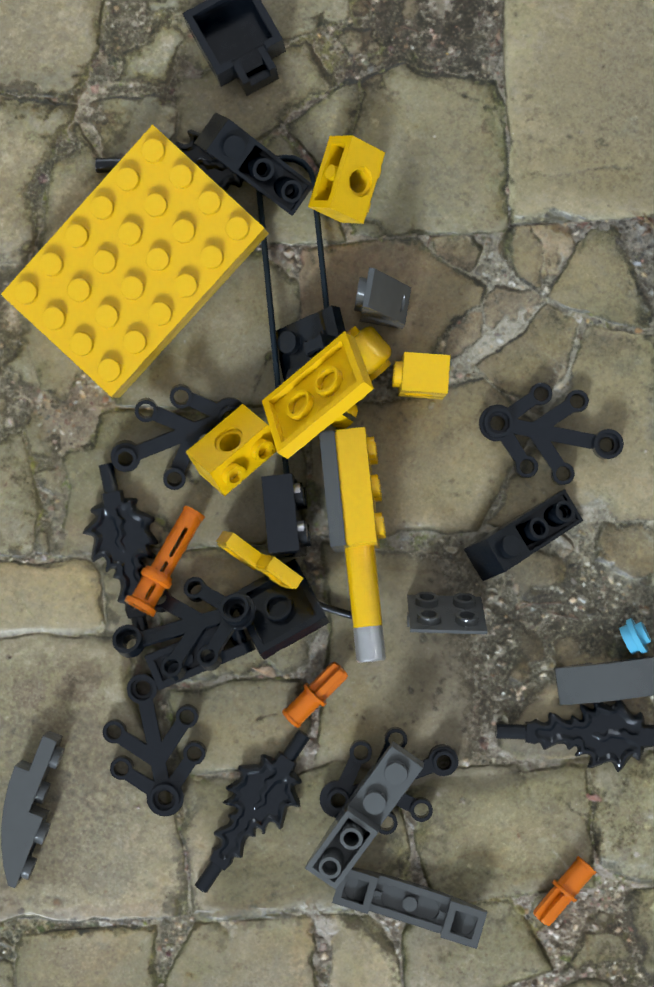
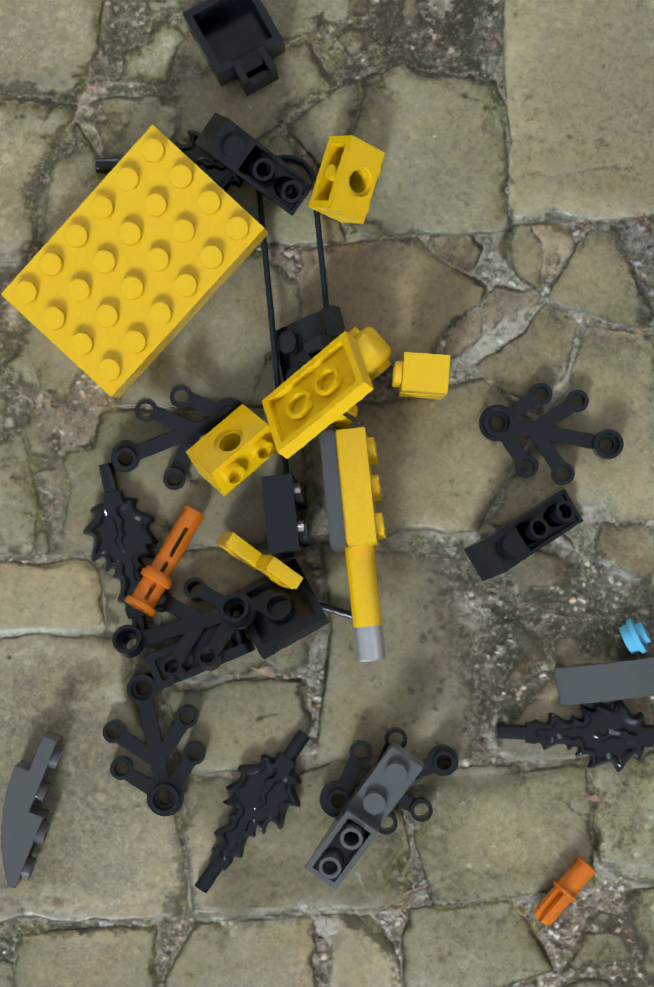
(315, 694): orange axle -> none
(382, 300): dark grey slope -> none
(412, 904): dark grey slope -> none
(446, 614): dark grey hinge -> none

